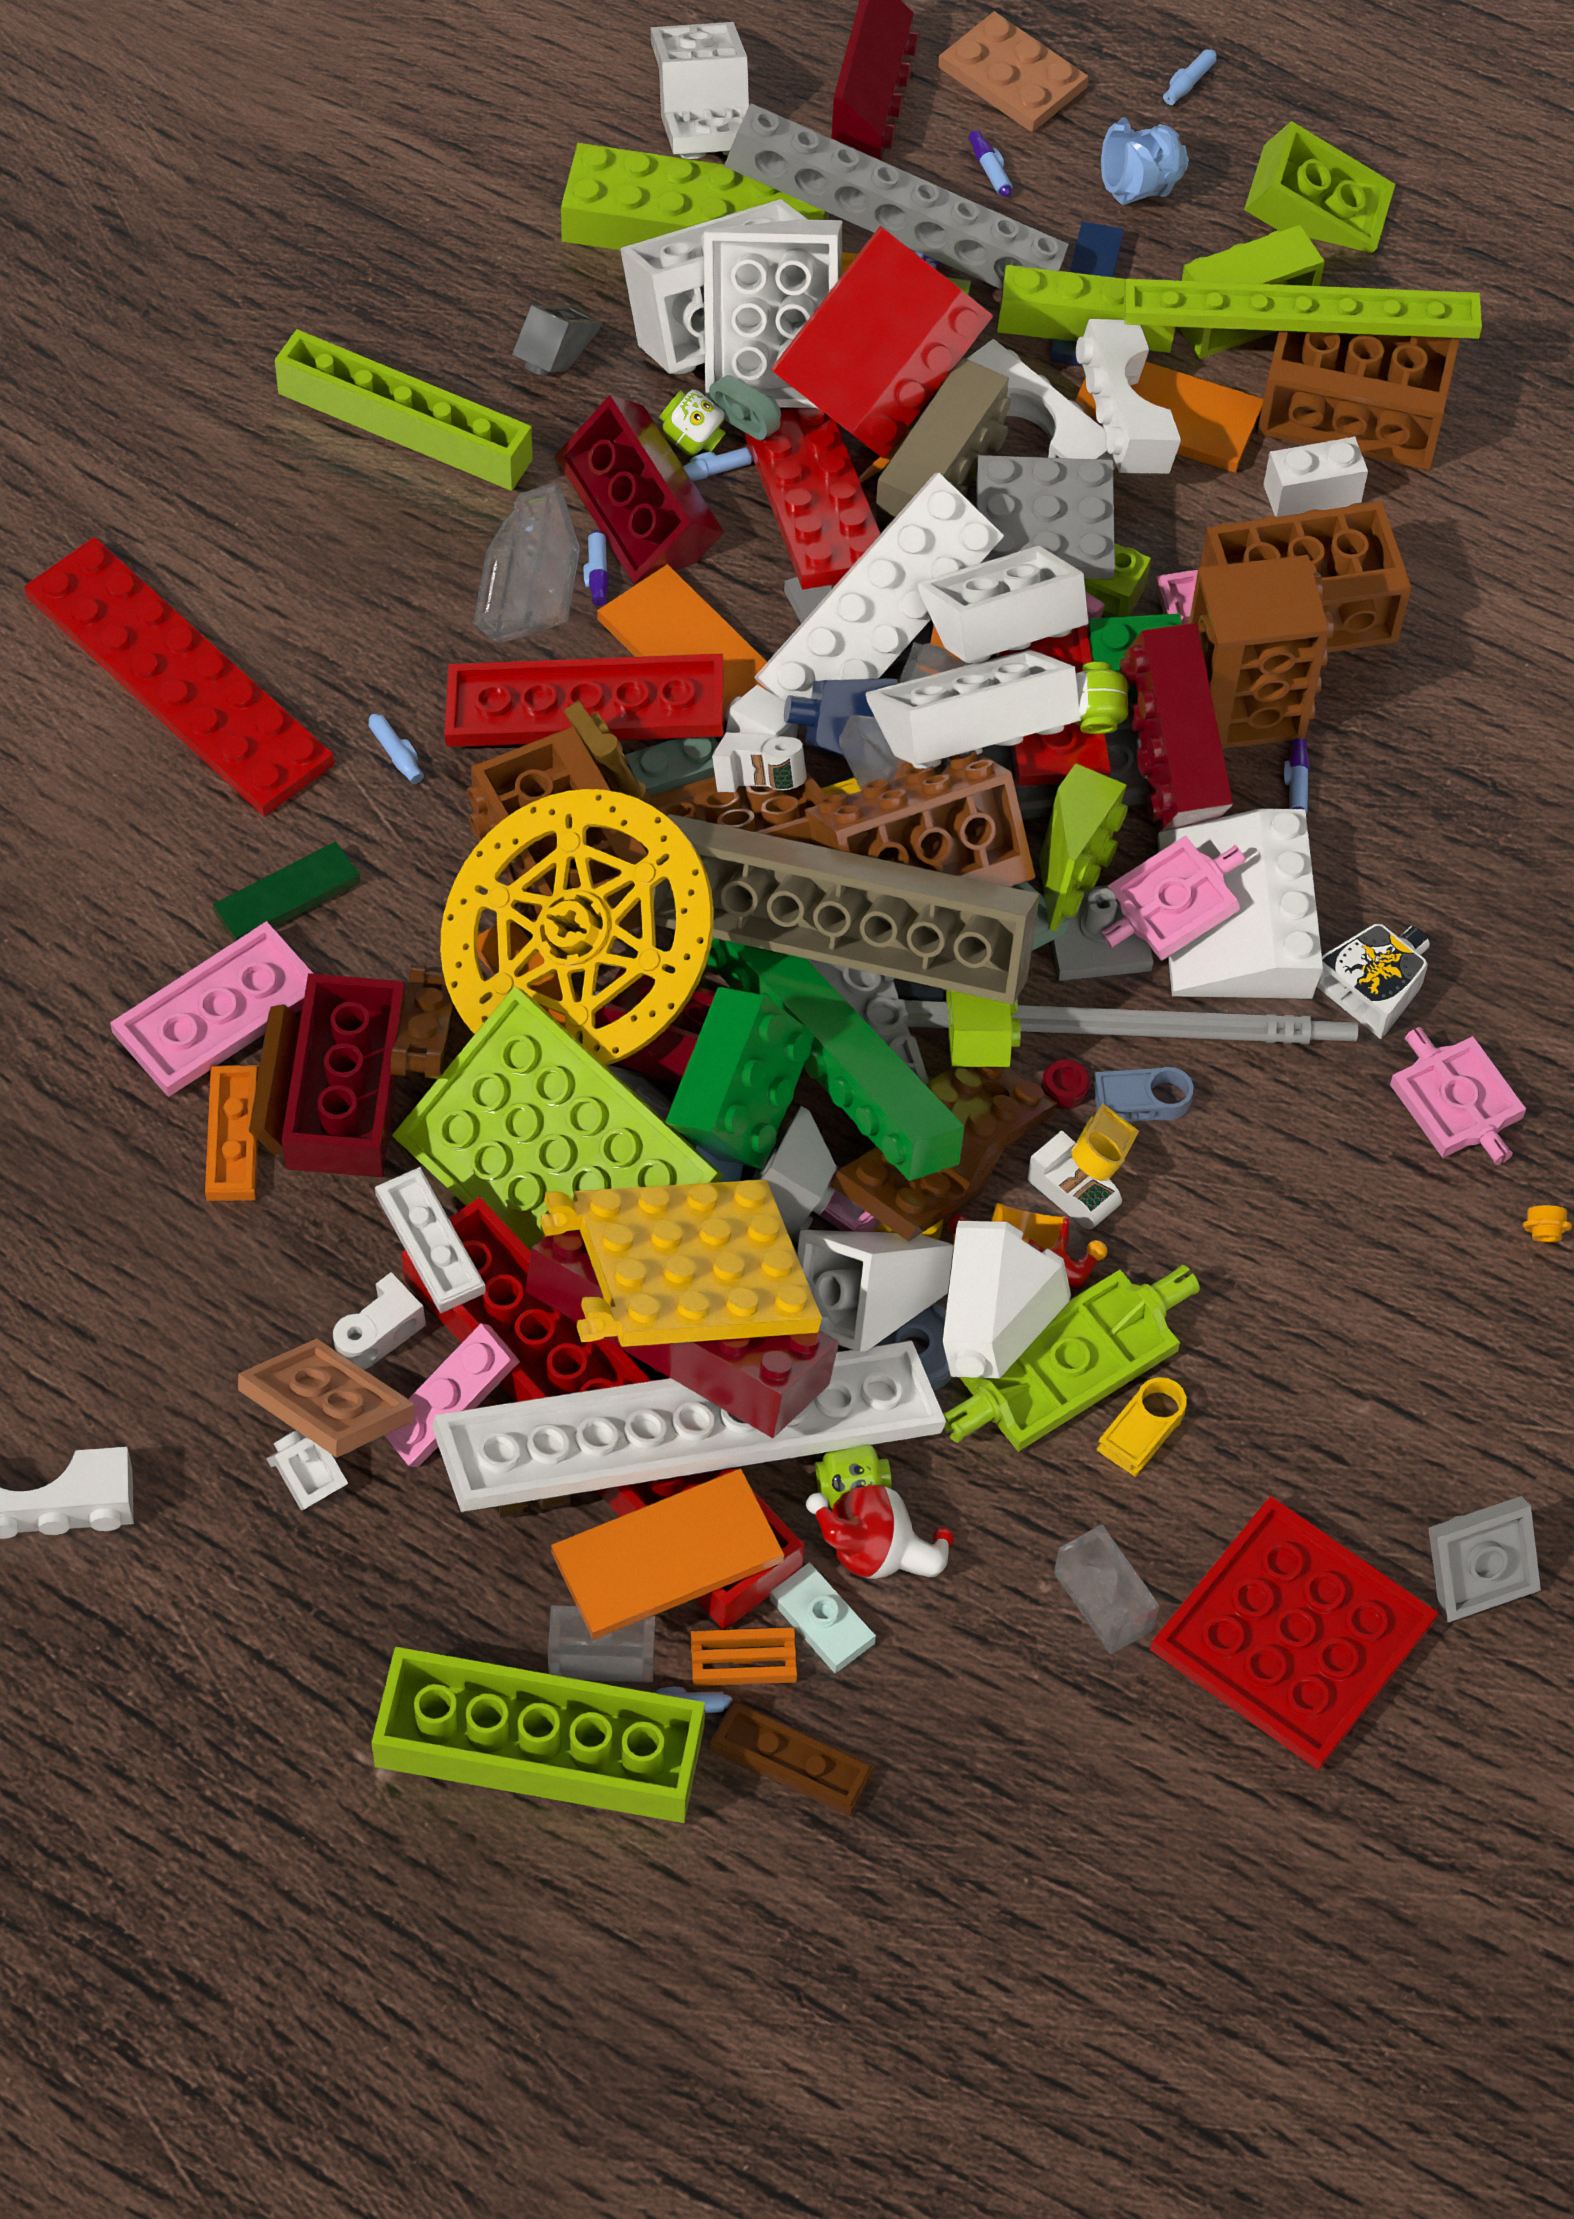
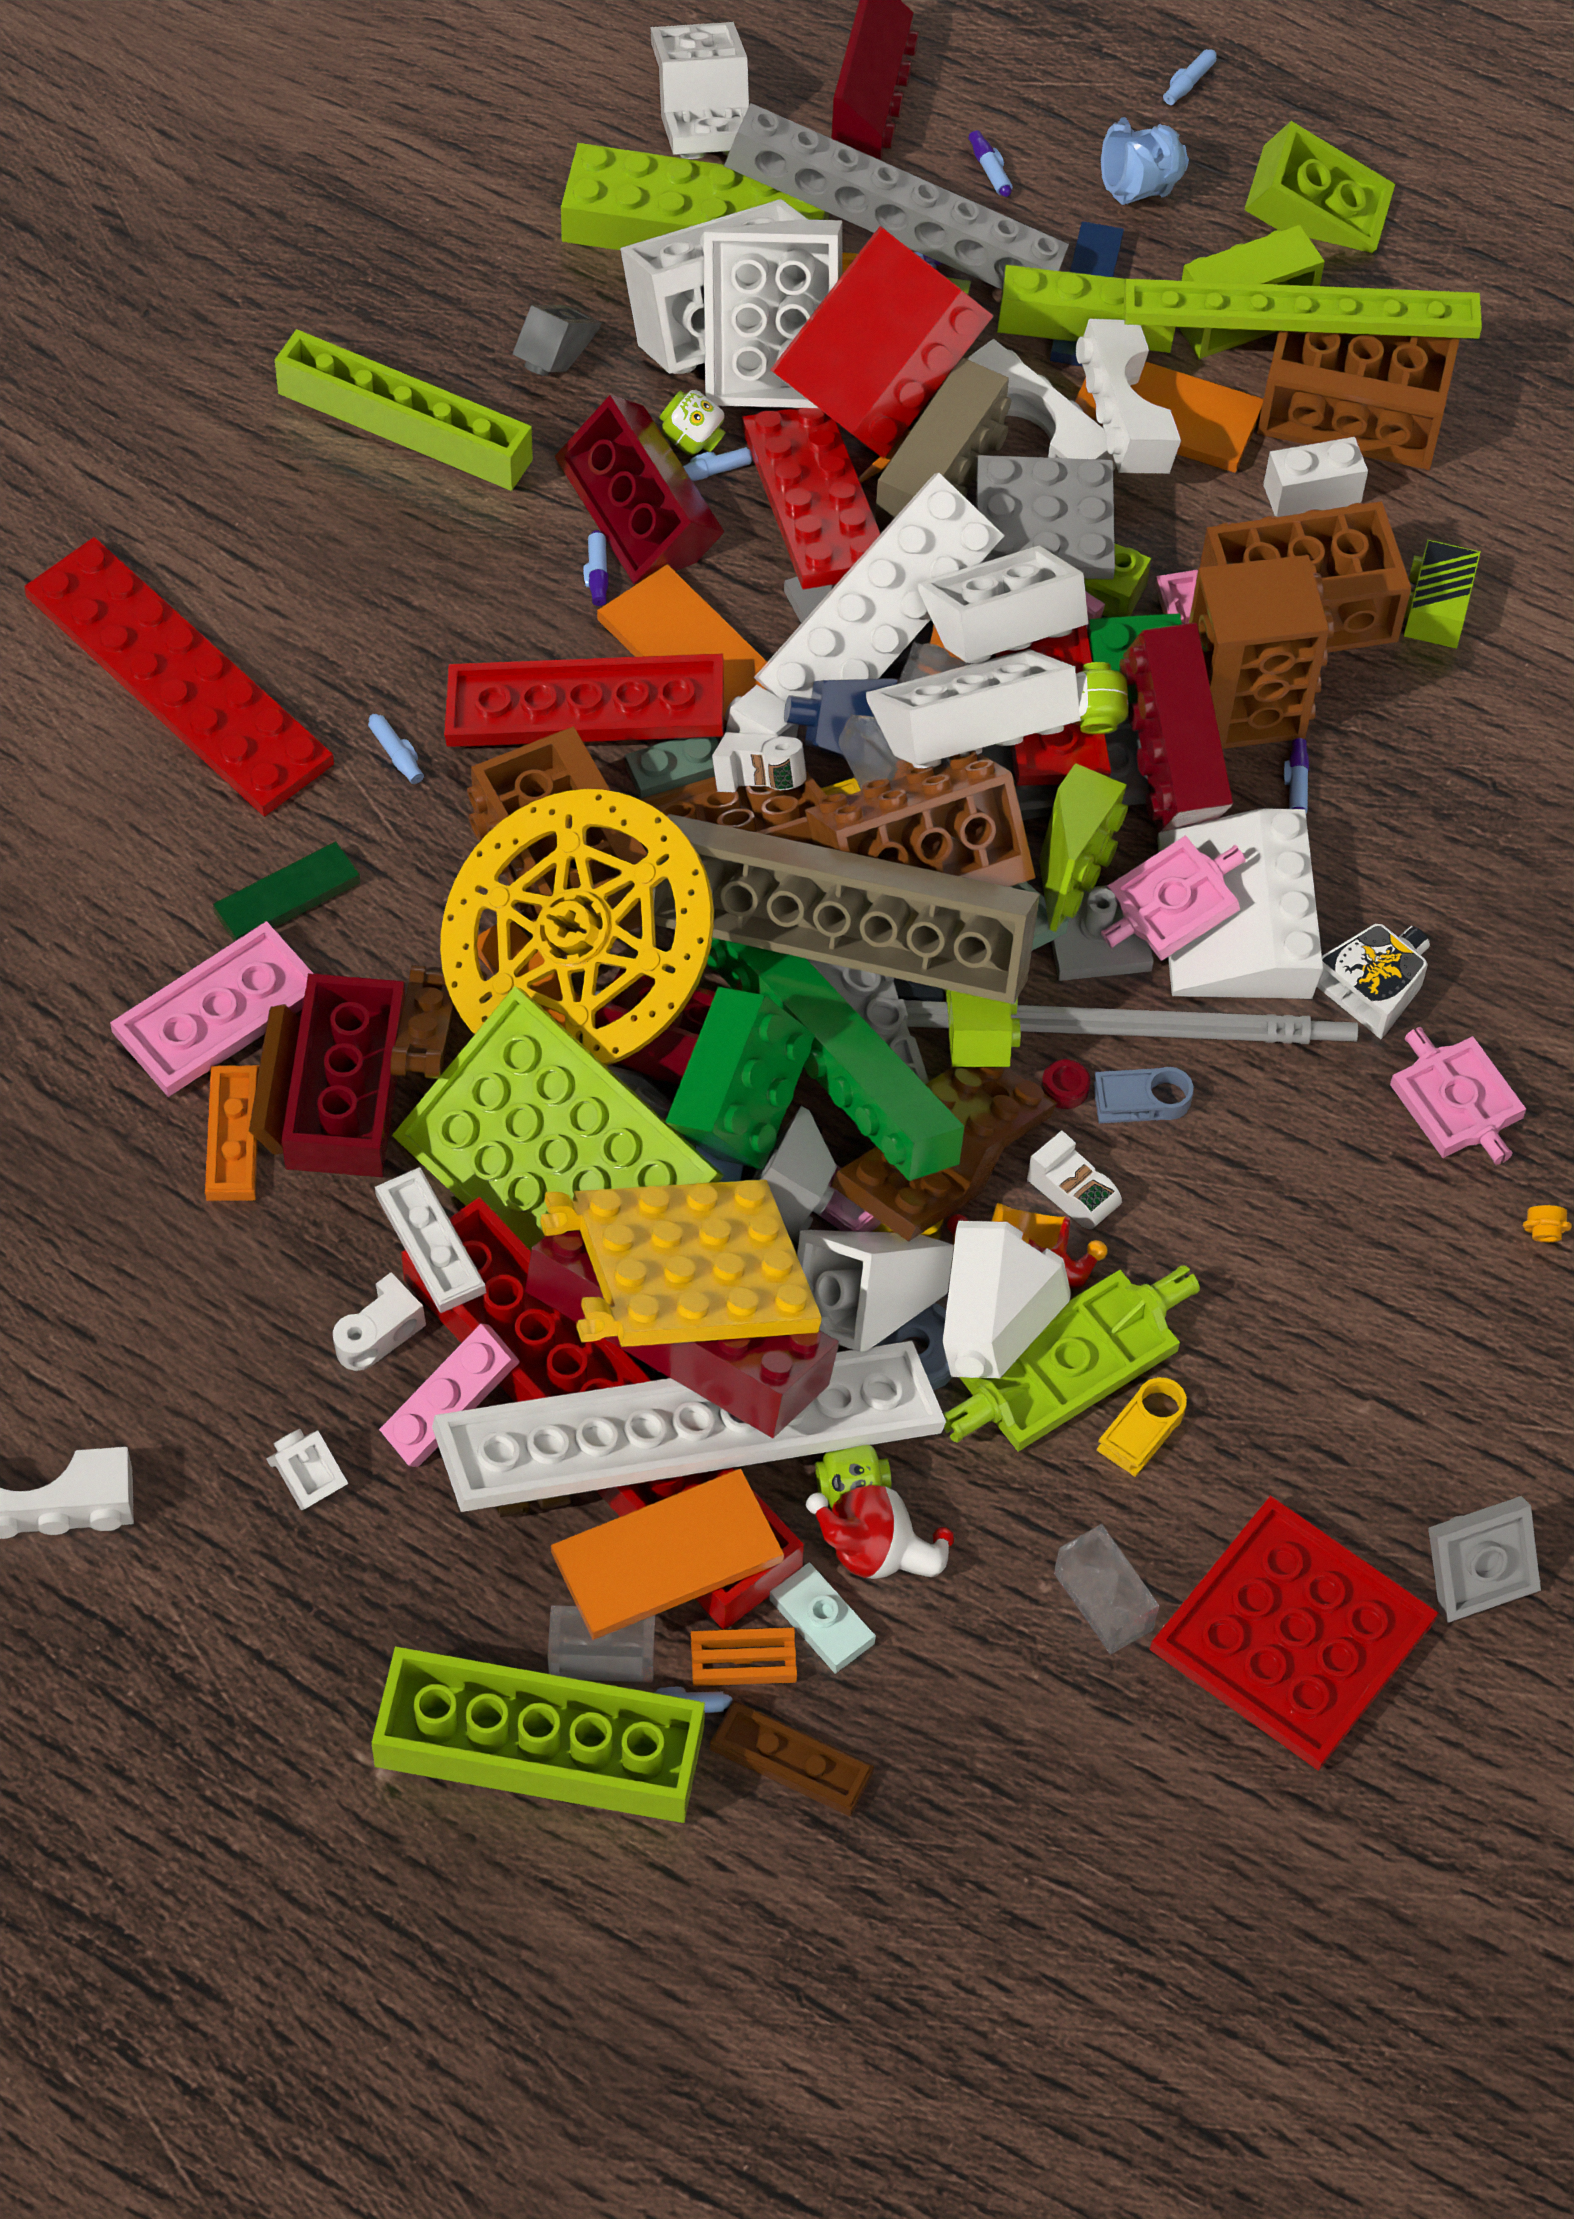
(326, 1397): nougat plate -> none
(529, 568): clear wedge -> none
(605, 752): pearl gold plate -> none
(746, 407): sand green plate -> none
(1013, 71): nougat plate -> none
(1103, 1144): yellow piece -> none
(1441, 593): none -> lime brick

